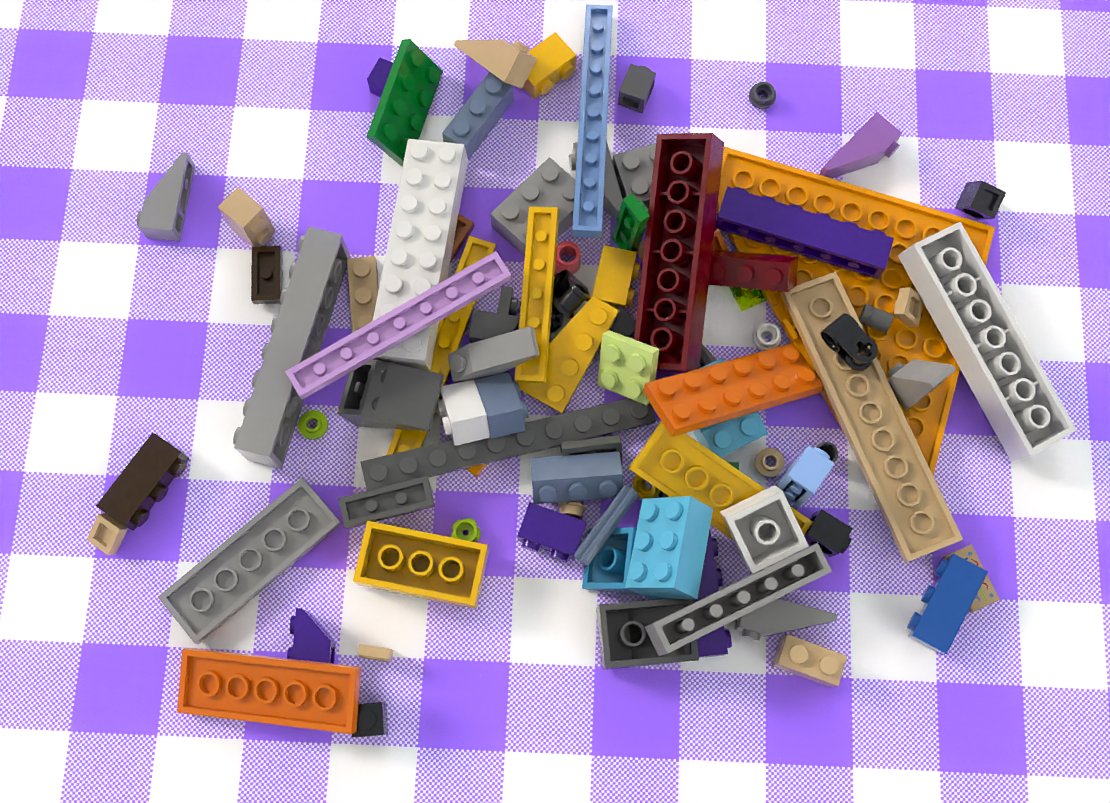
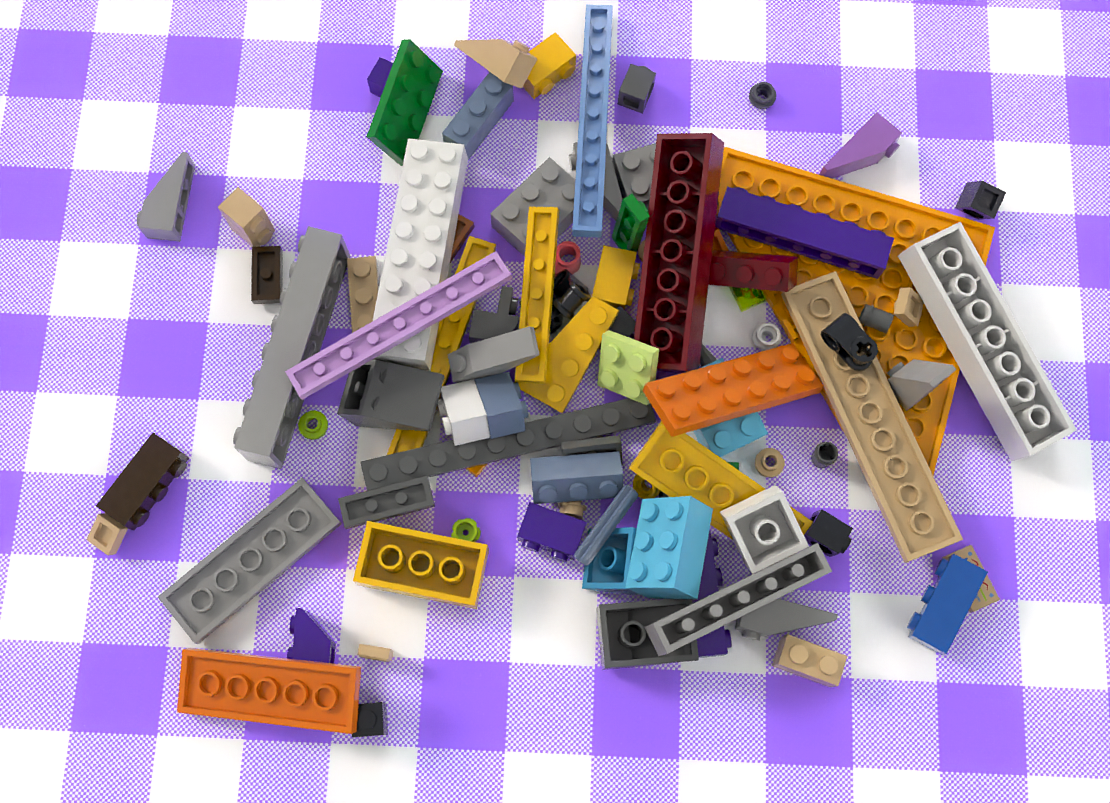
(805, 476): light blue brick -> none

